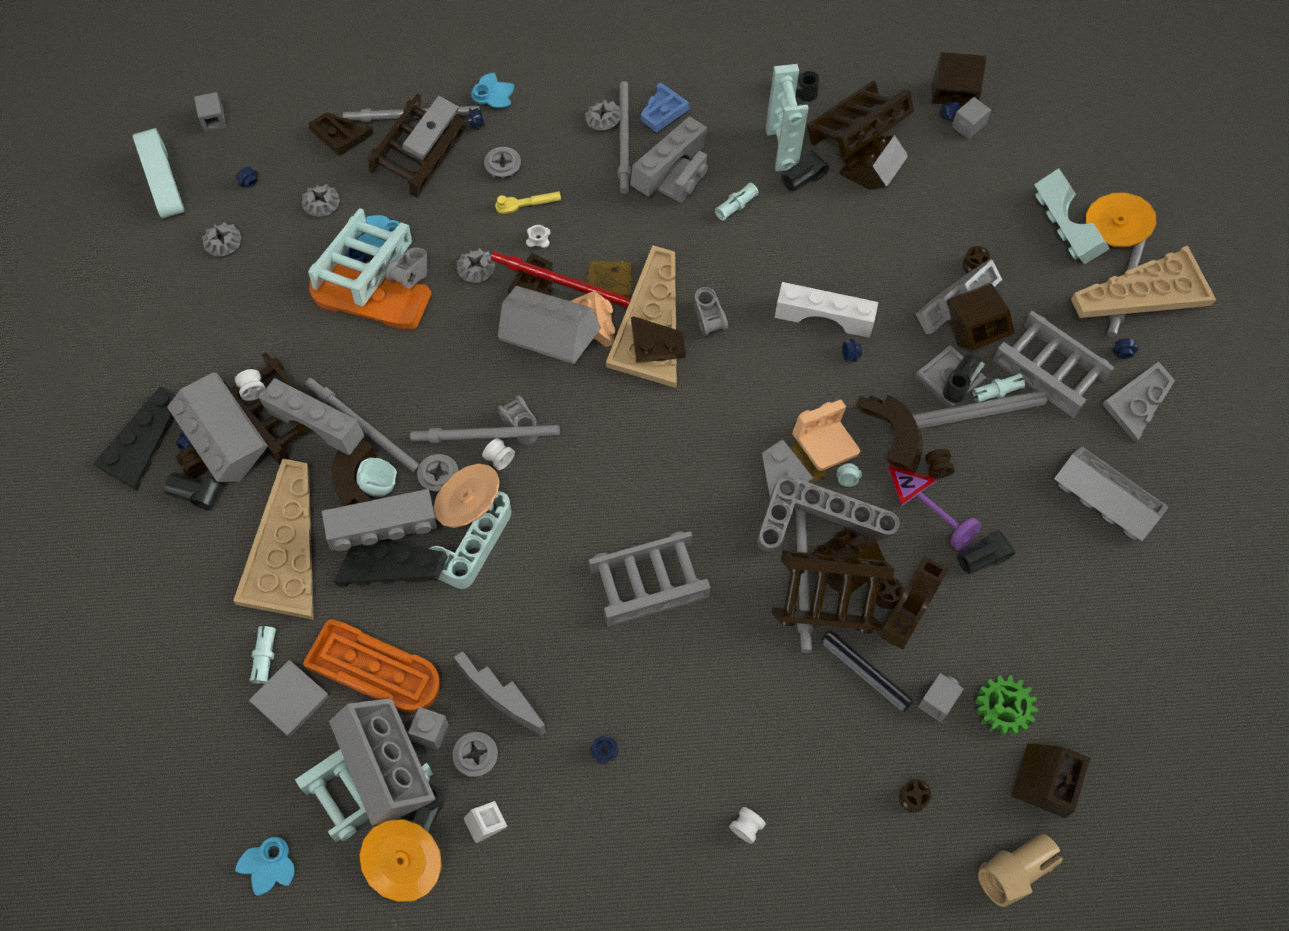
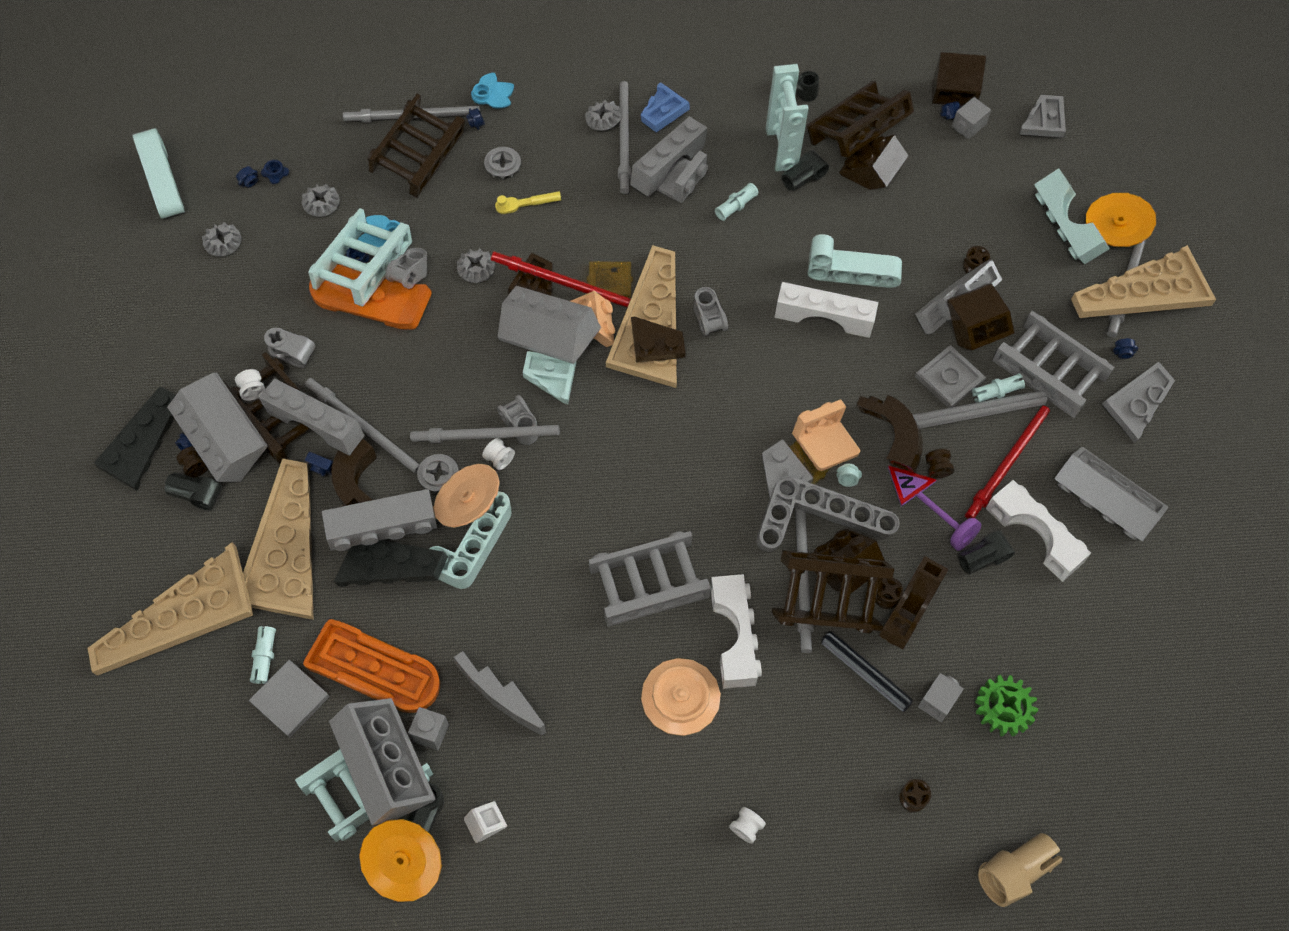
(183, 612): none -> tan wing
(210, 112): light grey brick -> none
(265, 869): medium azure plate -> none
(274, 171): none -> dark blue plate
(289, 346): none -> light grey piece
(319, 464): none -> dark blue plate
(338, 132): dark brown wing -> none
(376, 477): light aqua hair -> none
(430, 127): light grey tile -> none
(463, 749): light grey gear -> none
(538, 231): white plate -> none
(550, 374): none -> light aqua wing
(604, 742): dark blue plate -> none
(680, 697): none -> light nougat piece
(730, 599): none -> white arch
(850, 266): none -> light aqua beam
(851, 350): dark blue plate -> none
(963, 378): pearl dark grey piece -> none
(984, 496): none -> red bar
(1046, 118): none -> light grey wing
(1051, 778): dark brown slope -> none
(1063, 550): none -> white arch

